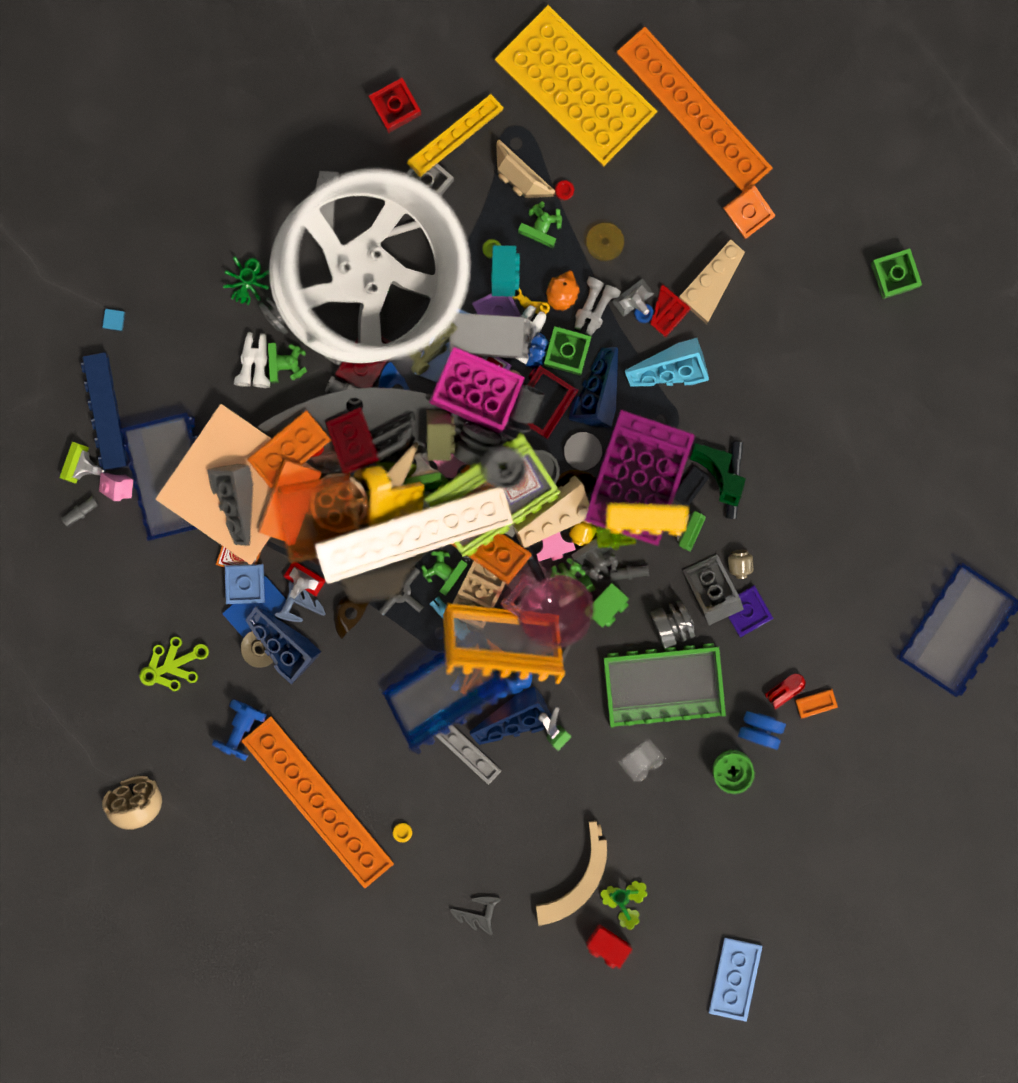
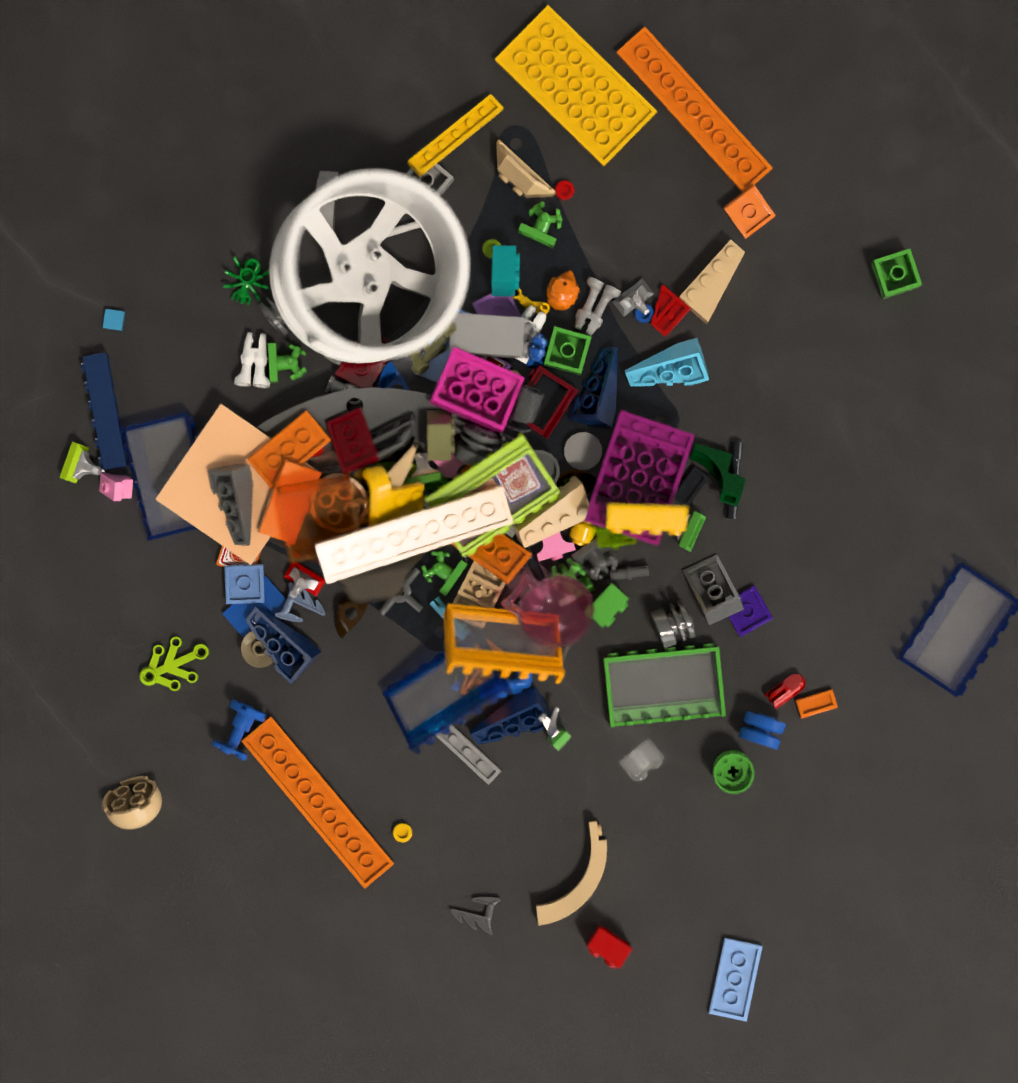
(79, 511): dark grey pin -> none
(395, 105): red brick -> none
(504, 478): dark grey wheel -> none
(598, 249): clear yellow plate -> none
(617, 896): lime plant -> none
(740, 564): dark tan head -> none

